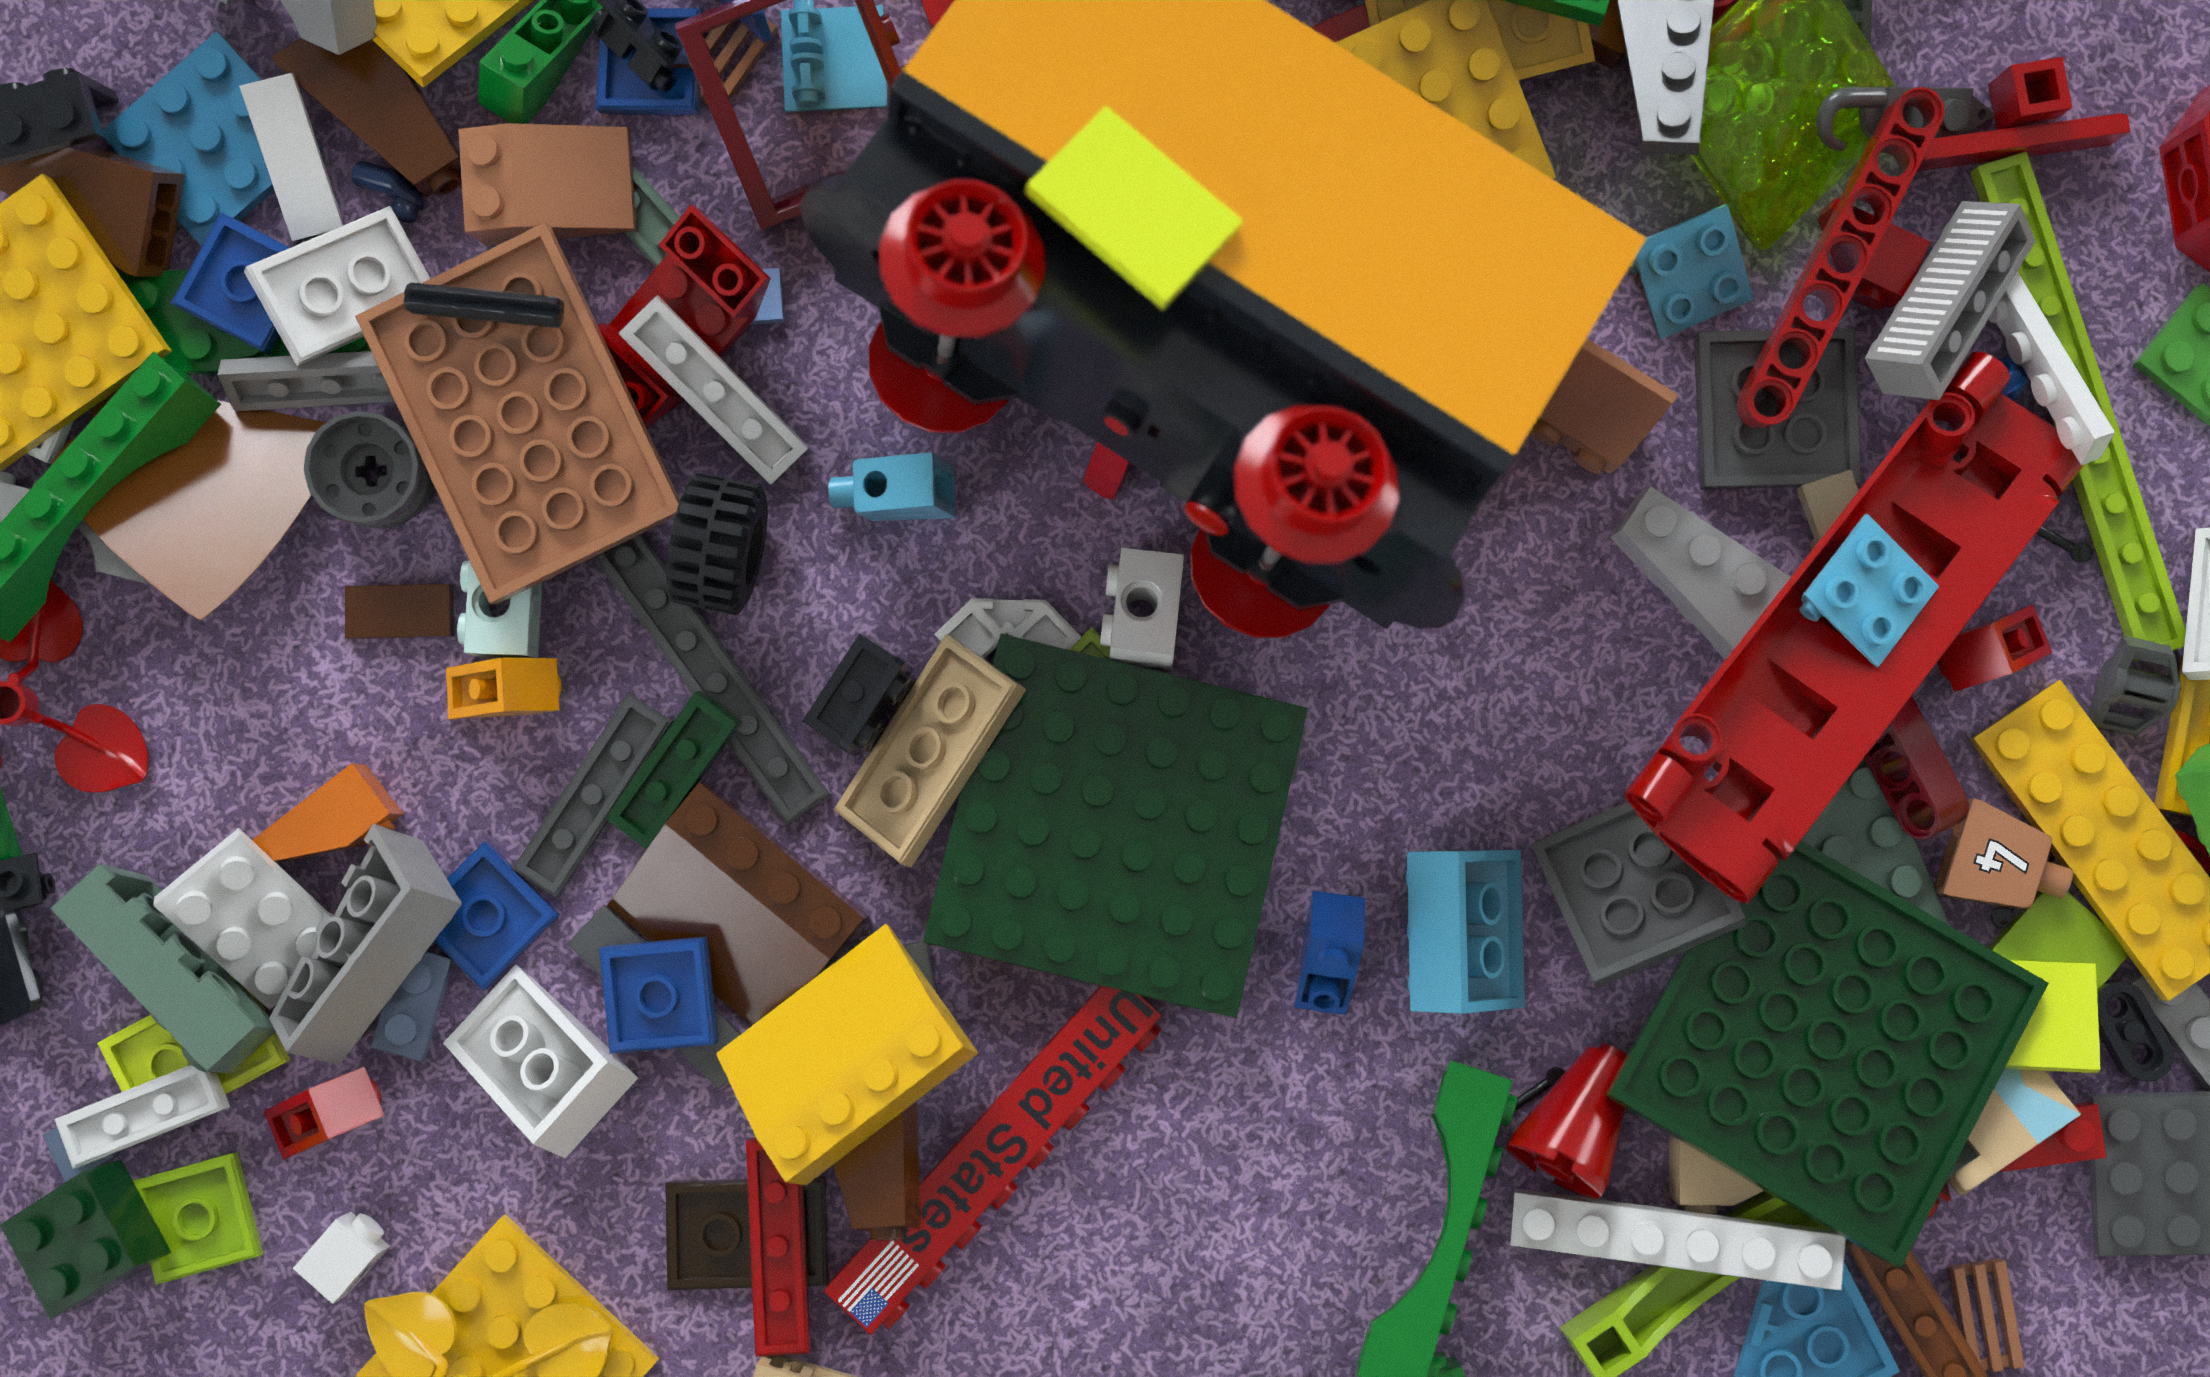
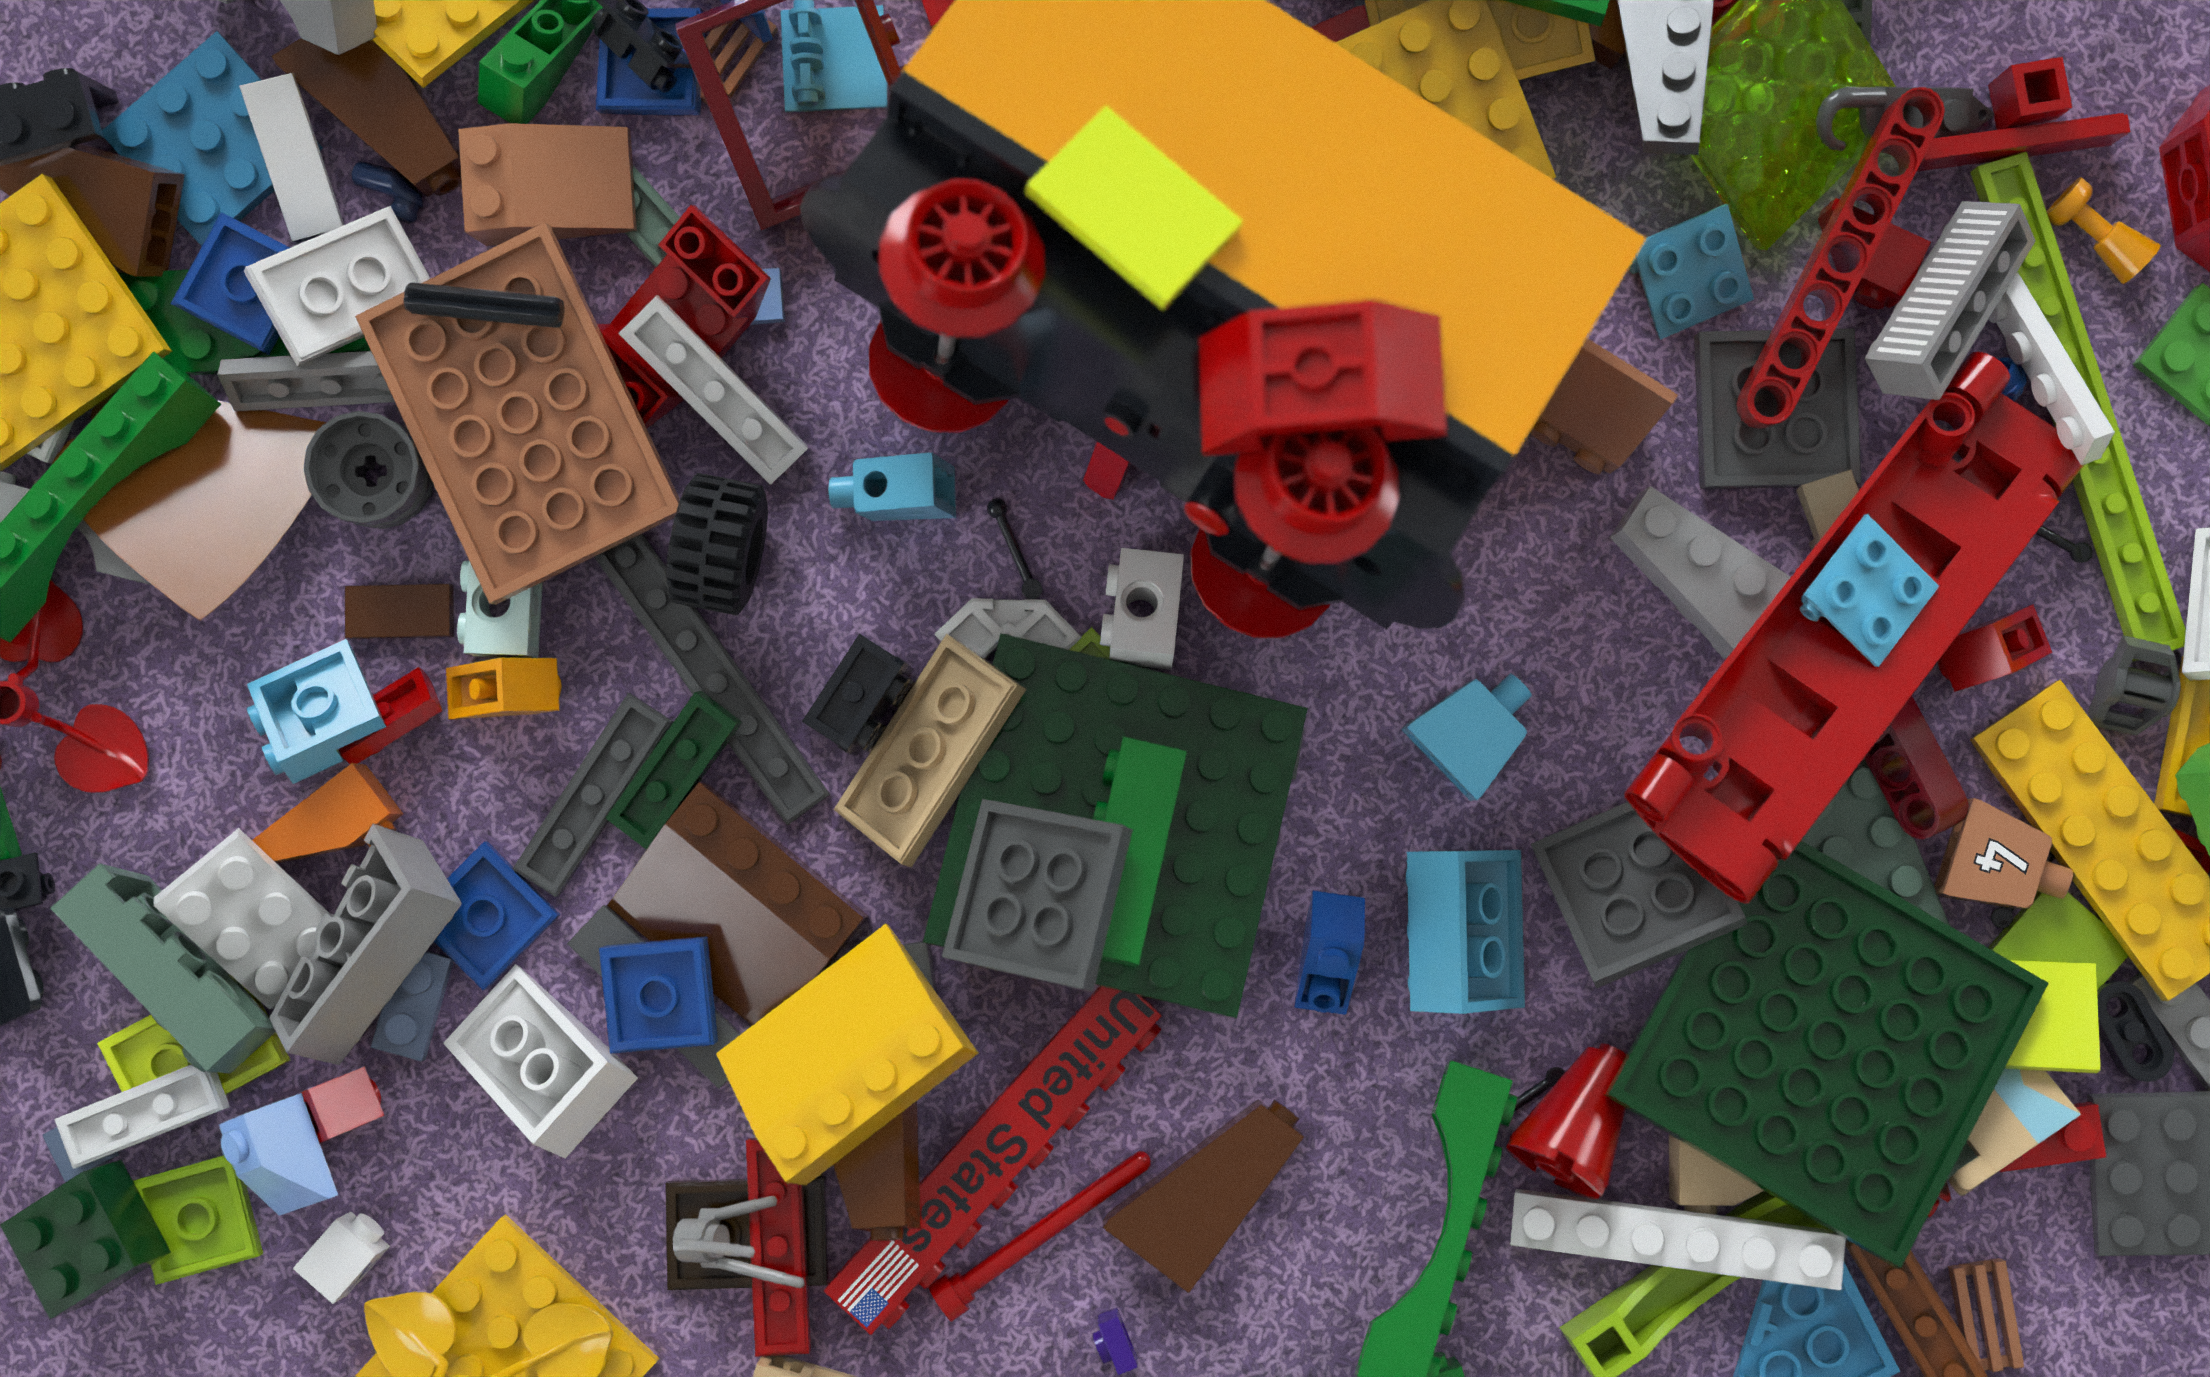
(279, 1155): none -> light blue slope
(313, 711): none -> medium azure plate
(403, 707): none -> red plate
(708, 1242): none -> light grey plant
(958, 1291): none -> red piece
(1031, 587): none -> black hinge
(1037, 894): none -> dark grey plate
(1114, 1342): none -> dark purple plate
(1144, 800): none -> green brick
(1203, 1197): none -> reddish brown slope
(1321, 372): none -> red slope
(1472, 733): none -> medium azure torso
(2118, 245): none -> light orange piece

